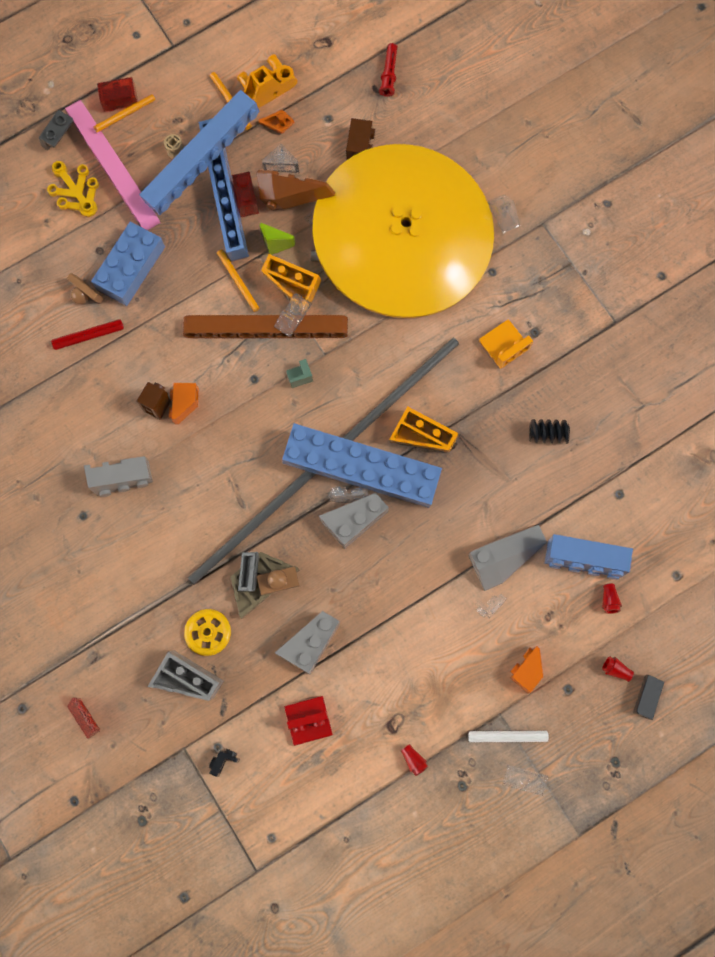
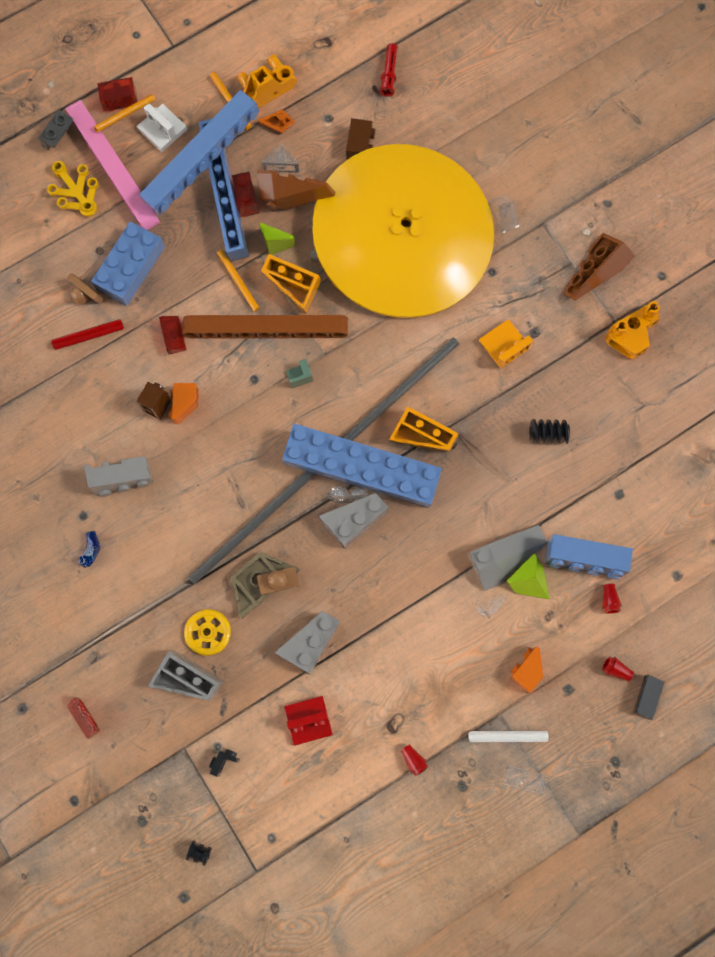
(92, 550): none -> clear blue arm
(161, 126): none -> white bracket
(172, 334): none -> clear red slope
(173, 145): tan wheel -> none
(198, 853): none -> black bush
(248, 571): dark grey tile -> none
(293, 315): clear slope -> none
(530, 579): none -> lime slope
(605, 259): none -> dark orange wedge
(636, 340): none -> light orange piece

